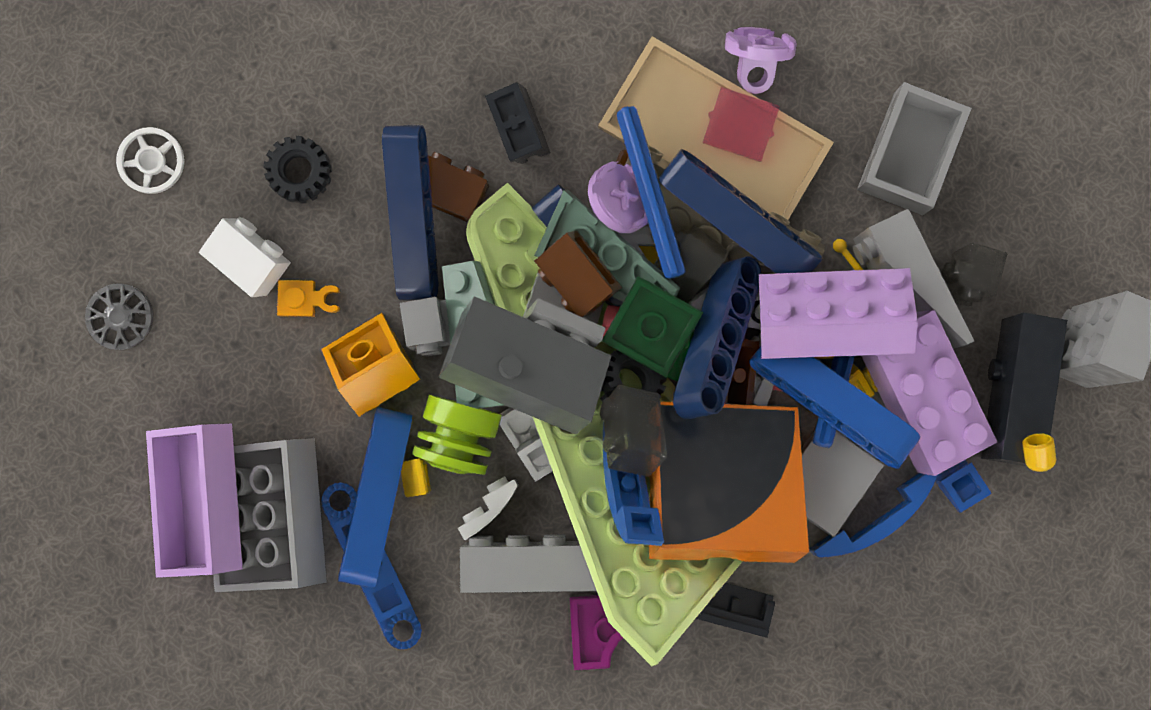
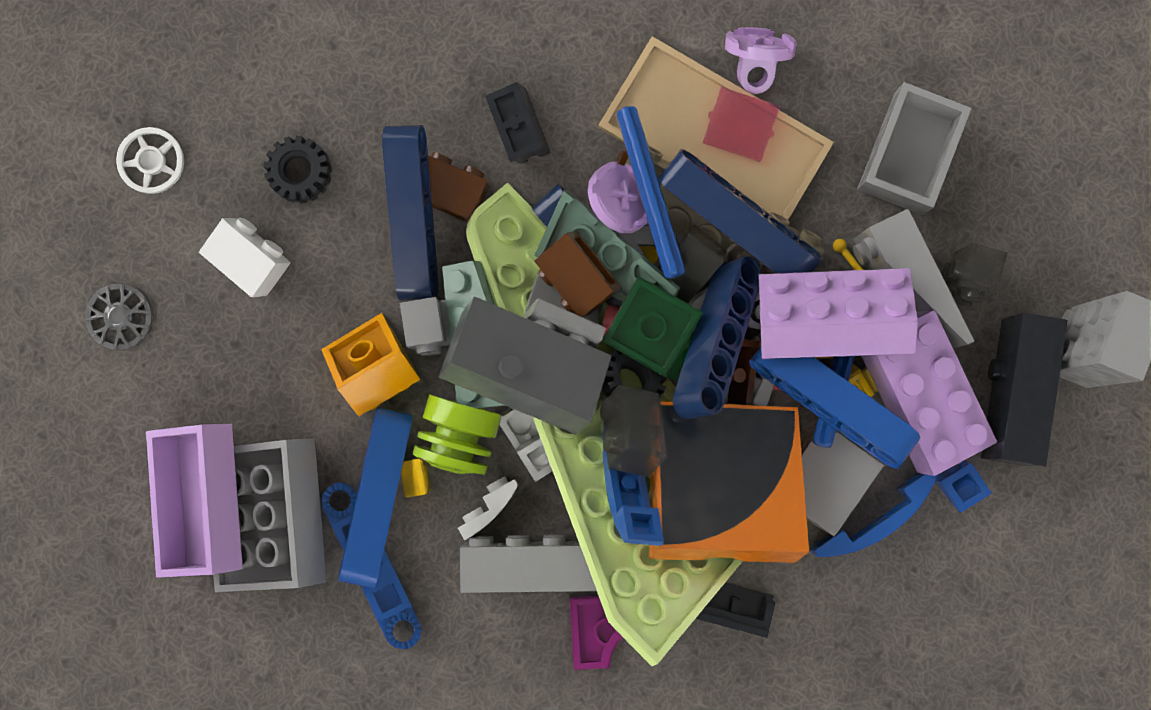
(299, 298): light orange plate -> none
(1040, 456): yellow piece -> none

